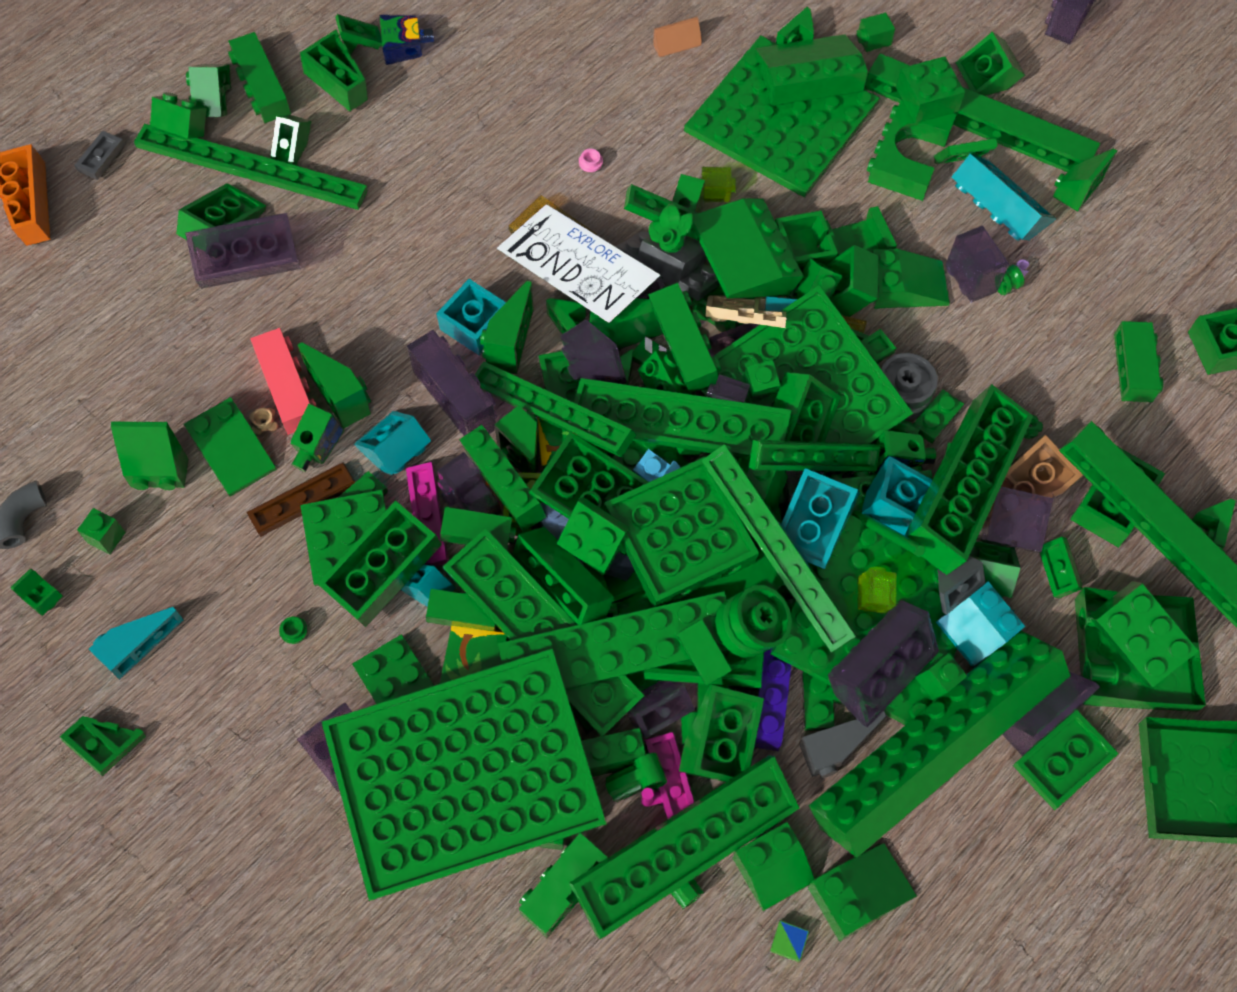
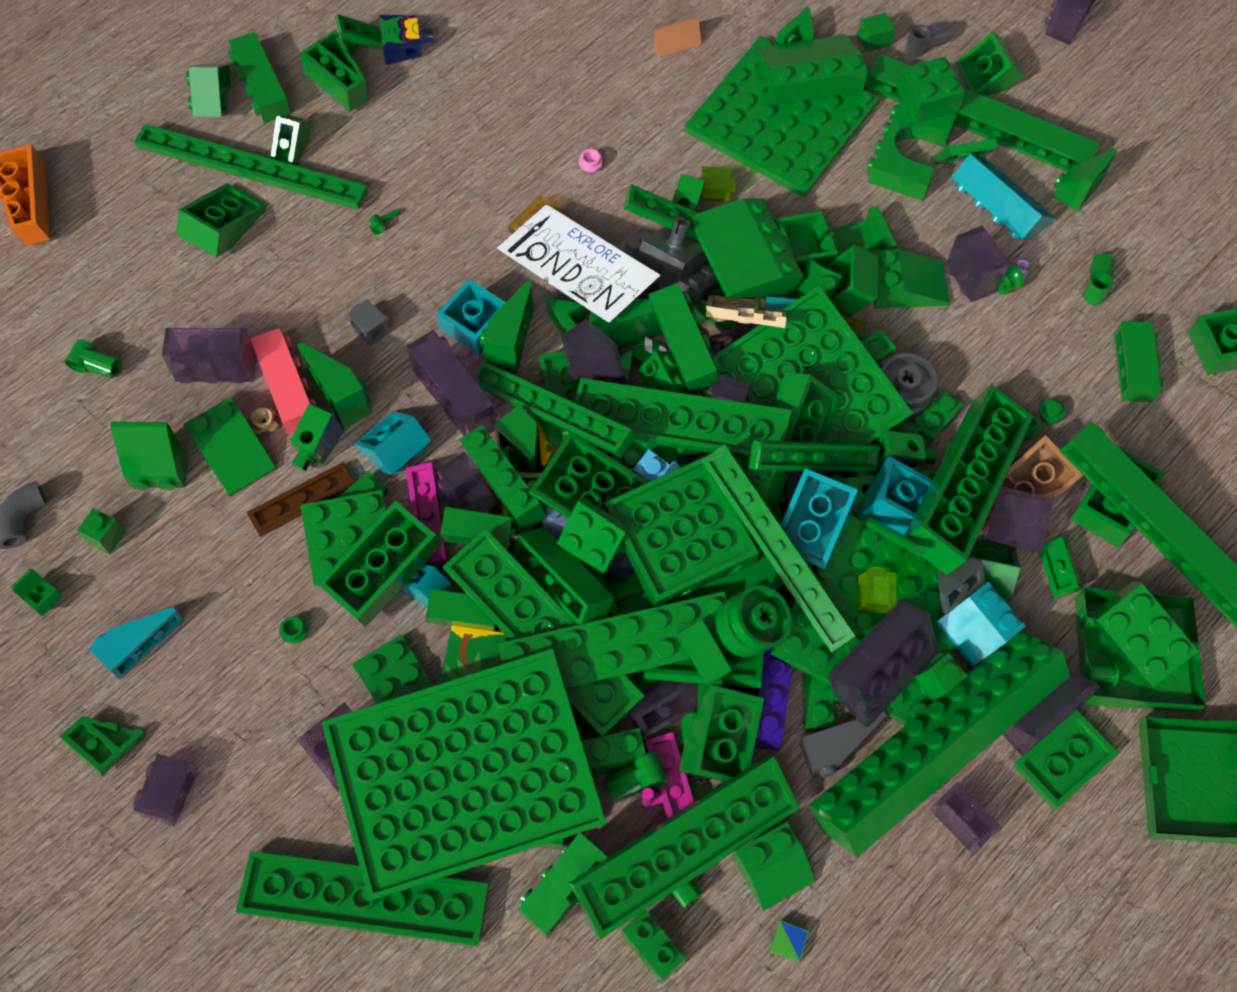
(87, 357): none -> green piece
(99, 155): flat silver plate -> none
(165, 789): none -> clear purple brick
(178, 116): green brick -> none
(209, 355): none -> clear purple brick
(242, 250): clear purple slope -> none
(337, 898): none -> green plate
(368, 322): none -> dark grey brick
(377, 223): none -> green hand
(653, 946): none -> green brick
(671, 229): green plate -> none
(762, 379): green brick -> none
(861, 891): green slope -> none
(924, 37): none -> flat silver piece
(965, 818): none -> clear purple brick
(1052, 411): none -> green plate
(1099, 279): none -> green piece
(1216, 521): green slope -> none

